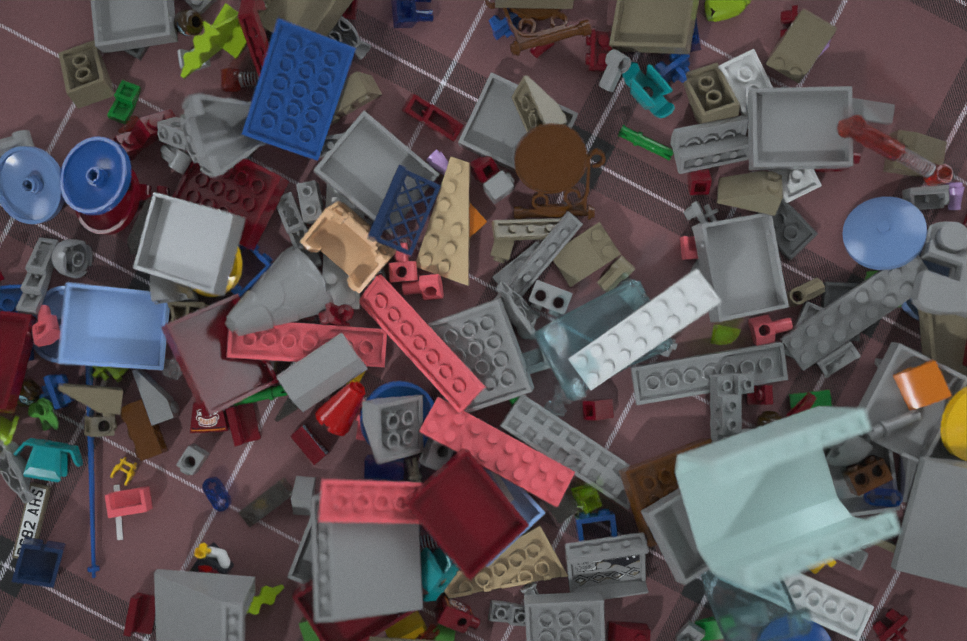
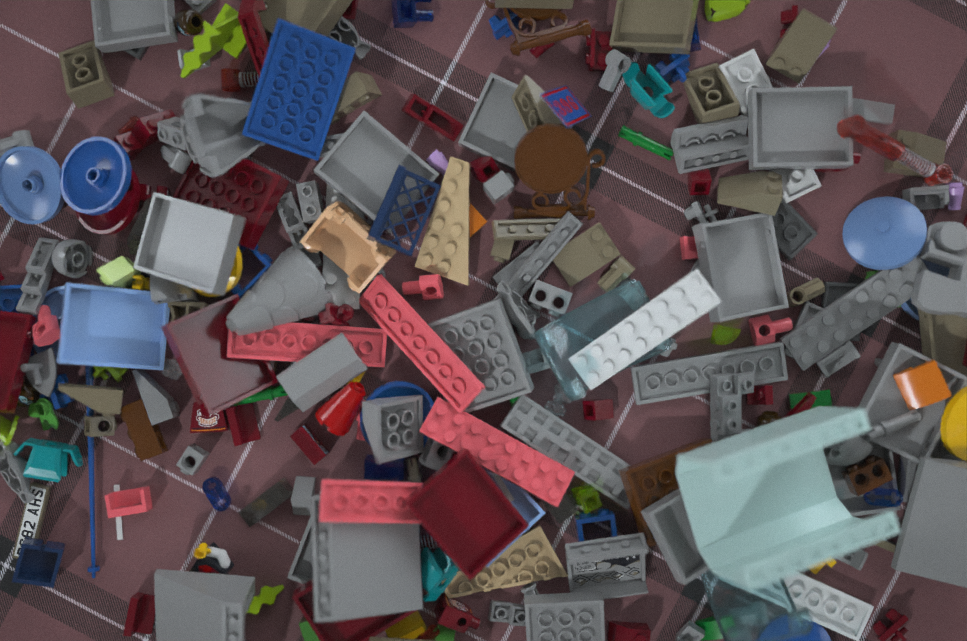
(42, 371): none -> light grey shield
(118, 272): none -> yellowish green slope
(125, 102): green slope -> none
(130, 473): yellow piece -> none
(140, 283): none -> yellow plate
(402, 261): coral piece -> none
(566, 105): none -> sticker

